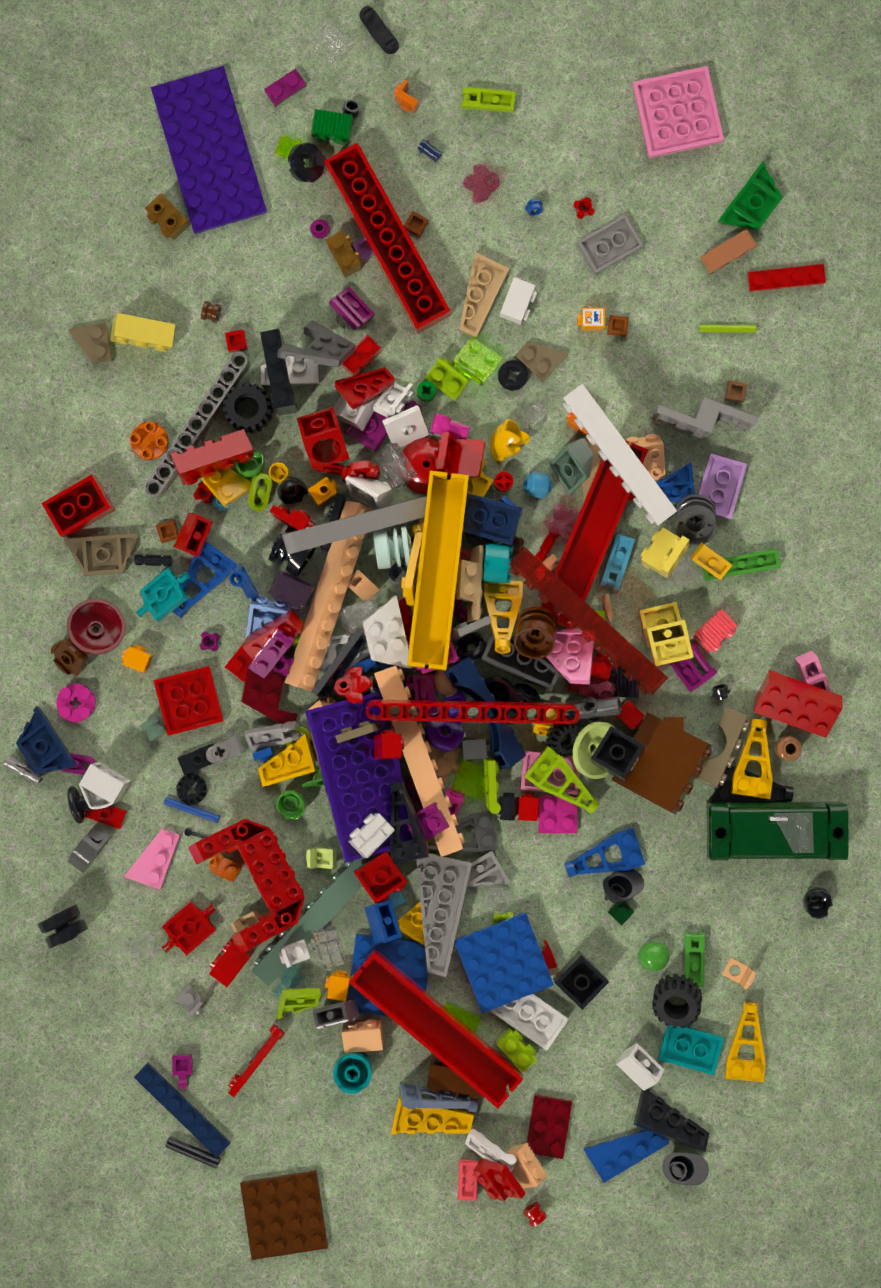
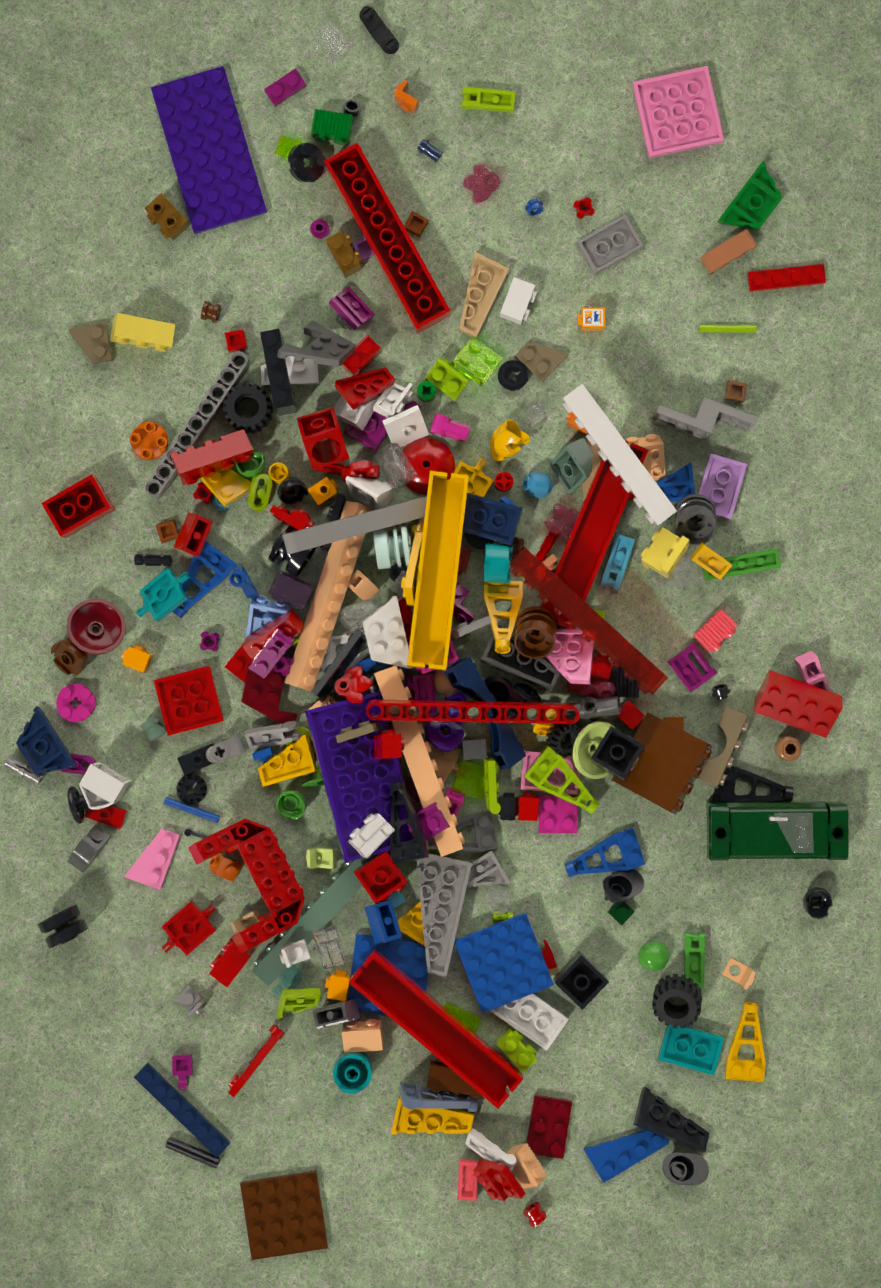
(103, 553): dark tan wing -> none
(460, 456): red bracket -> none
(469, 583): tan bracket -> none
(471, 638): black hair -> none
(608, 607): tan helmet -> none
(617, 326): dark orange tile -> none
(640, 1067): white brick -> none
(666, 634): light yellow bracket -> none
(748, 785): yellow plate -> none

